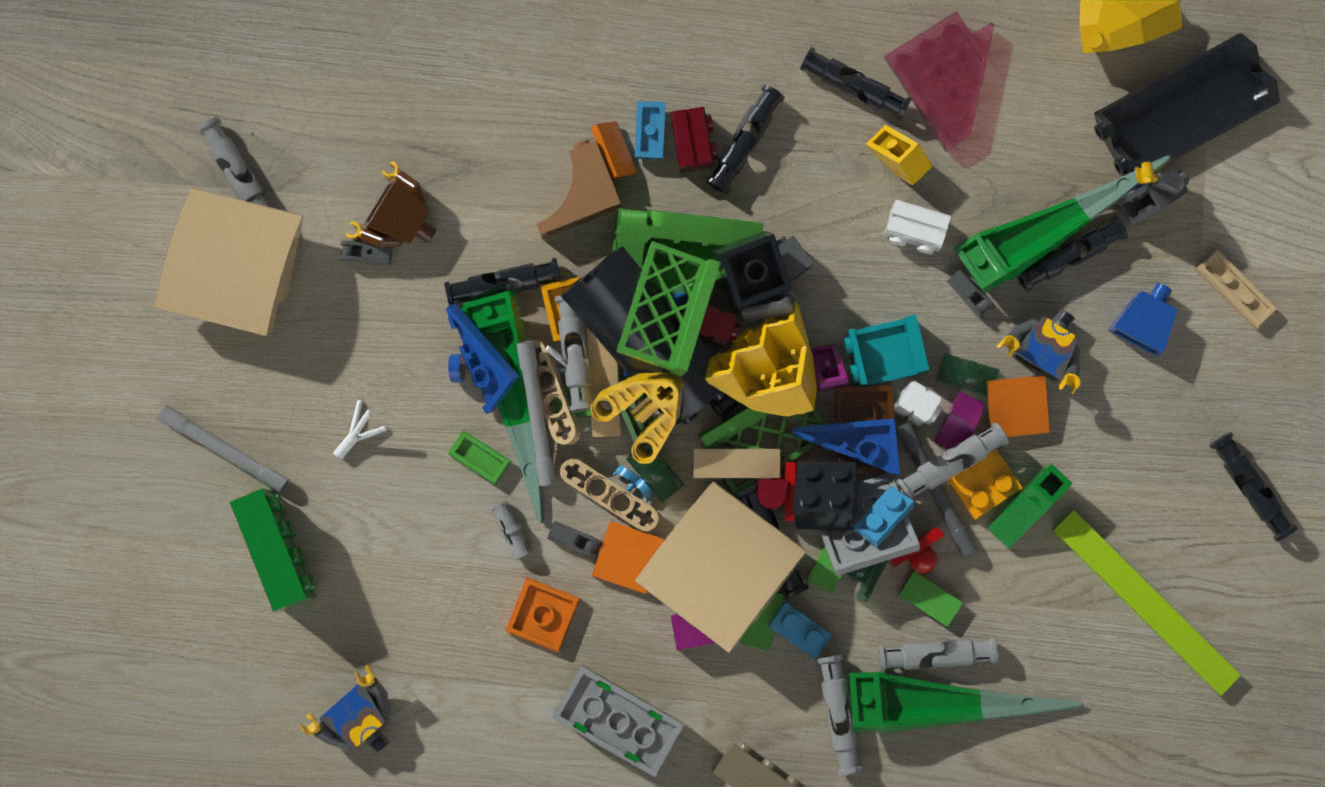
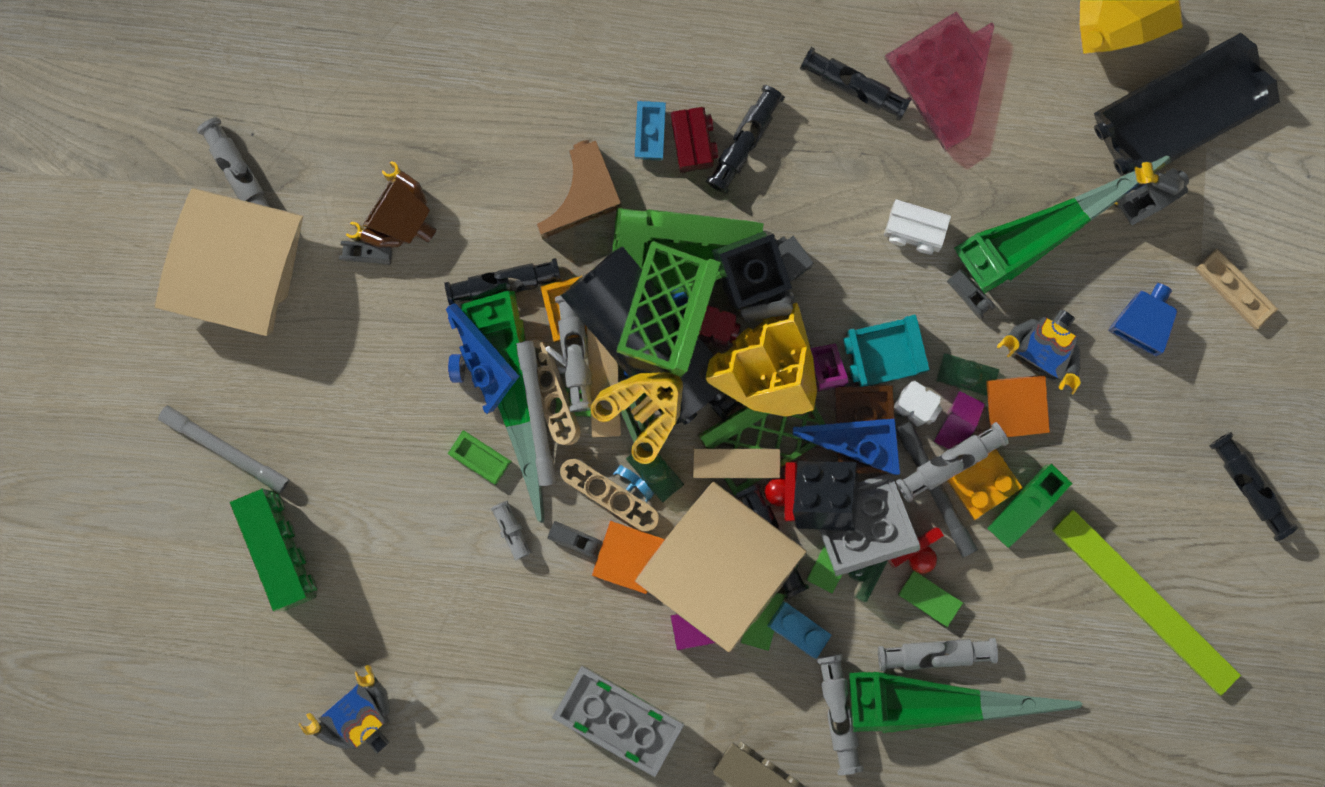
(355, 429): white plant -> none
(542, 614): orange tile -> none
(614, 150): orange tile -> none
(772, 492): dark red tile -> none
(884, 516): dark azure plate -> none
(900, 154): yellow slope -> none
(1056, 261): black piece -> none

